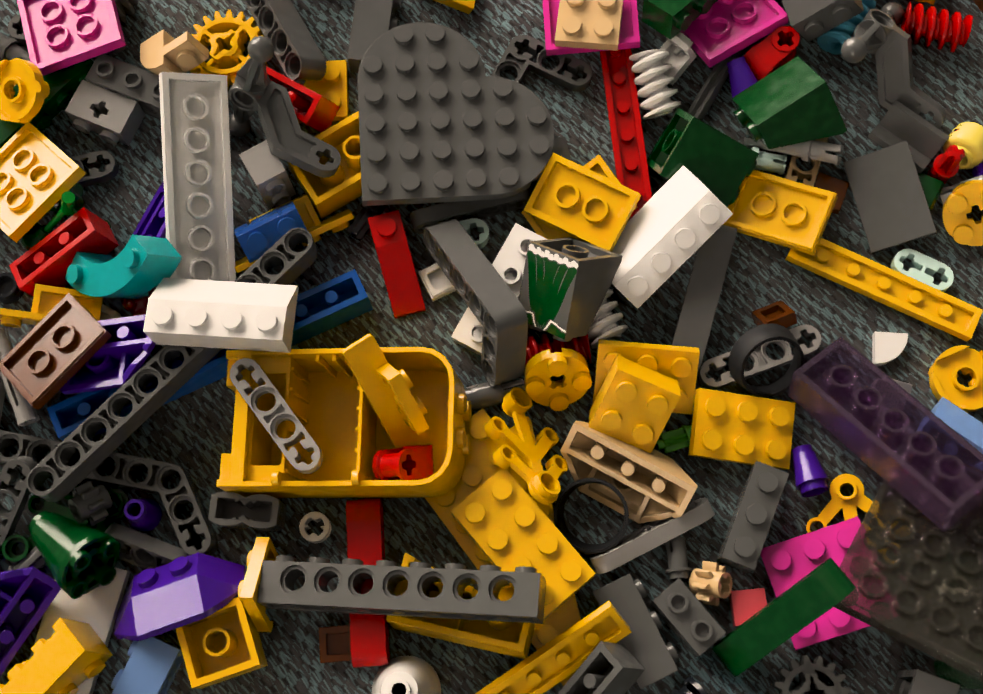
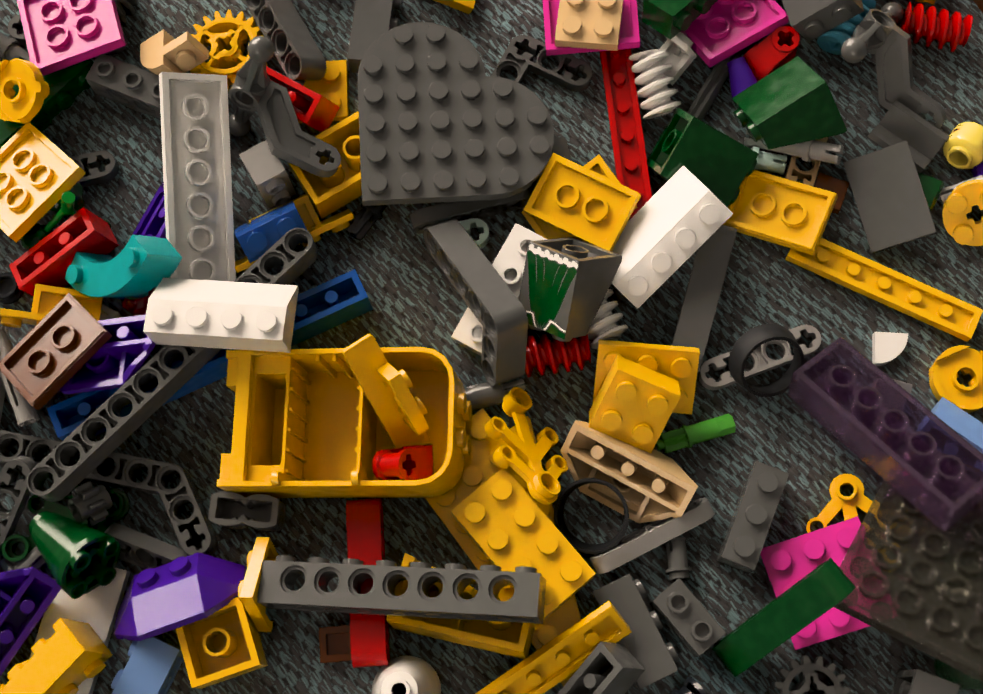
(104, 113): light grey brick -> none
(147, 518): dark purple cone -> none
(279, 413): light grey beam -> none
(317, 517): white bush -> none
(396, 264): red slope -> none
(436, 282): white tile -> none
(561, 392): yellow plate -> none
(710, 583): tan gear -> none
(741, 428): yellow plate -> none
(746, 604): coral tile -> none
(775, 313): reddish brown plate -> none
(808, 472): dark purple cone -> none
(926, 267): light aqua beam -> none
(947, 164): red axle -> none

